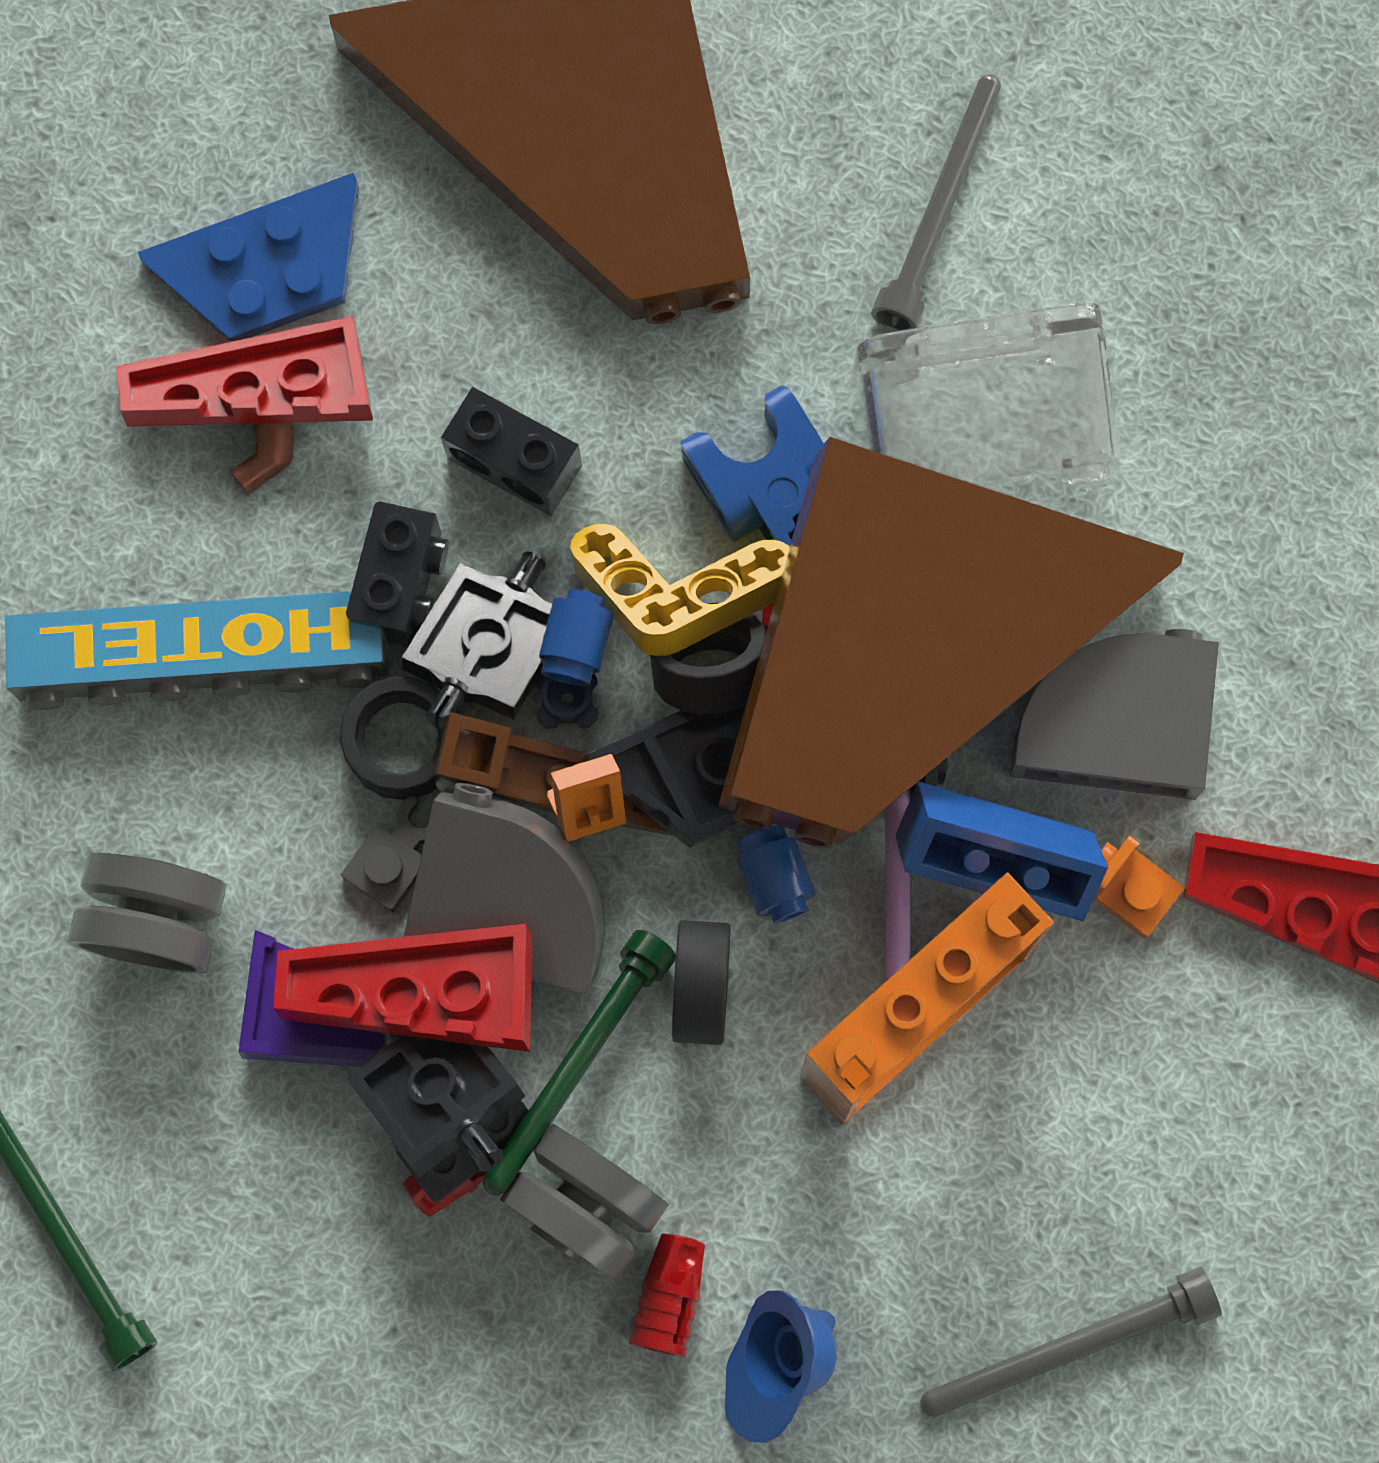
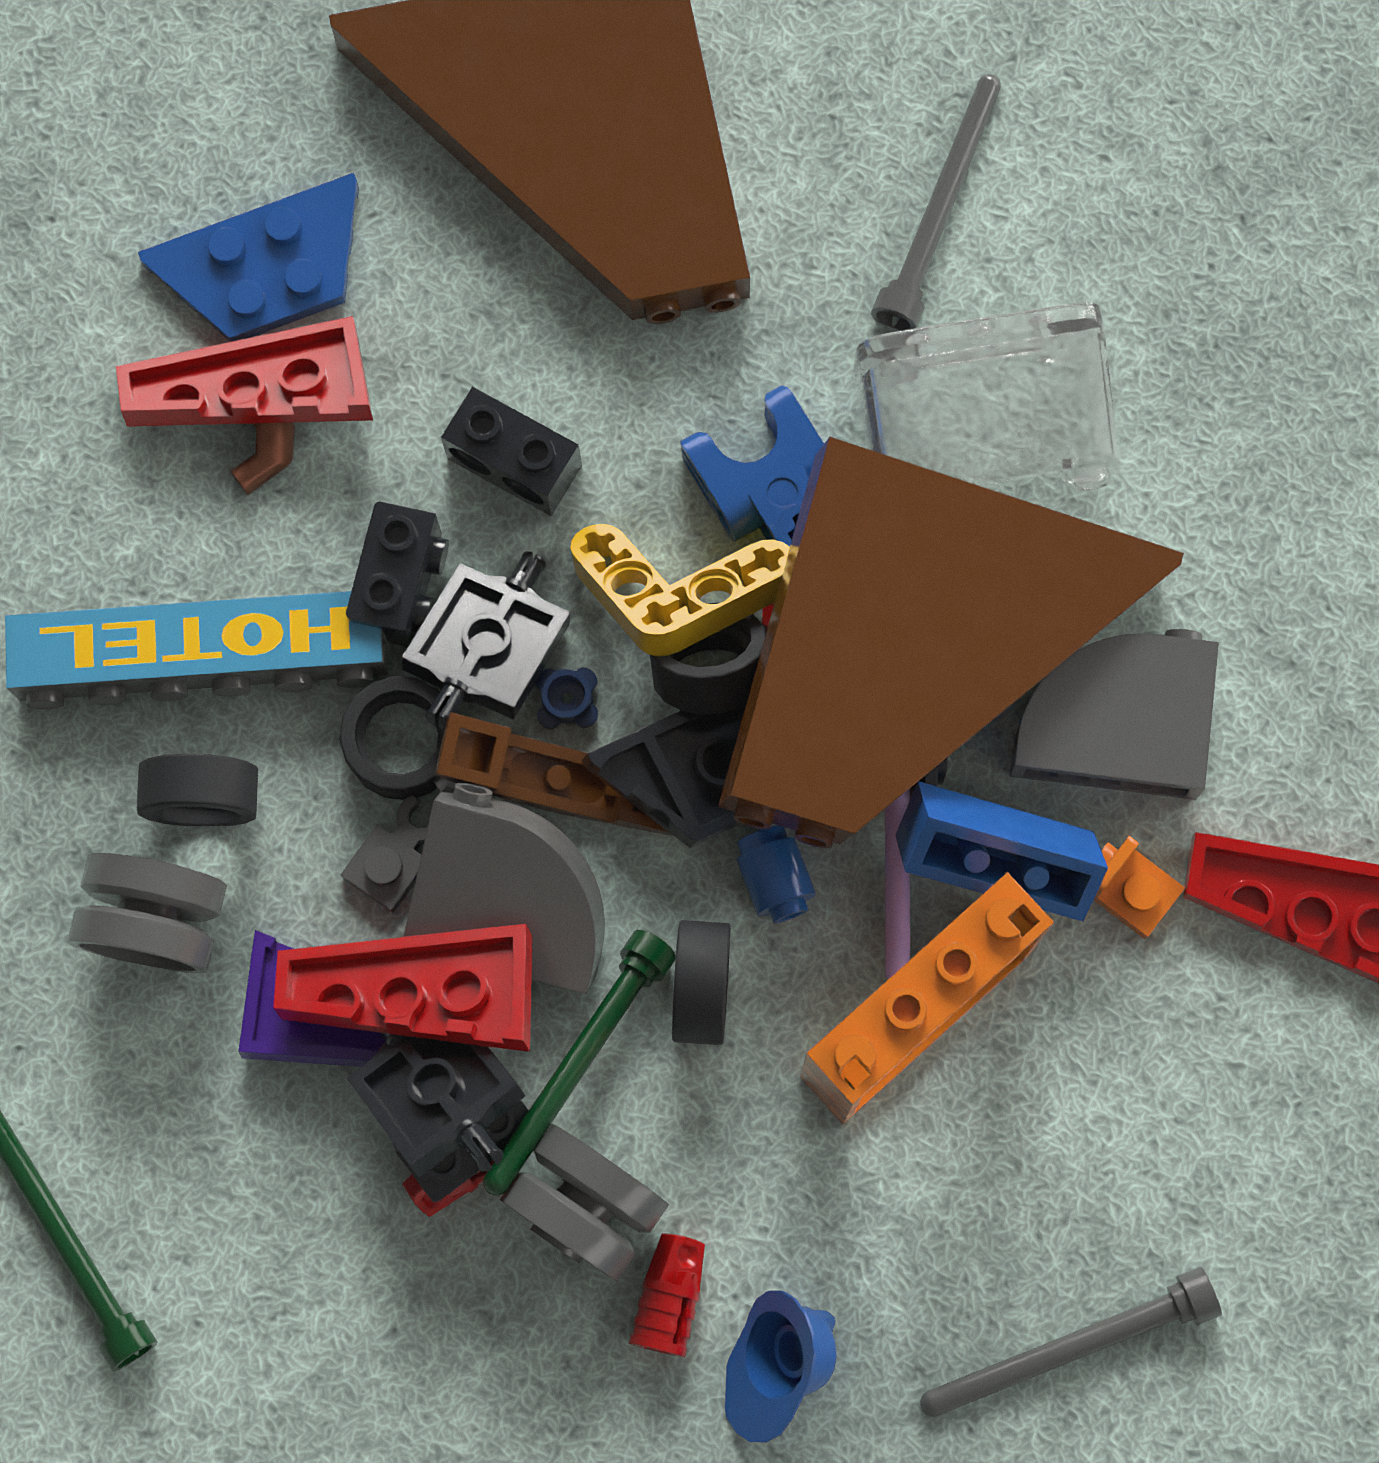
(197, 790): none -> black tyre
(575, 638): blue brick -> none
(587, 798): orange bracket -> none

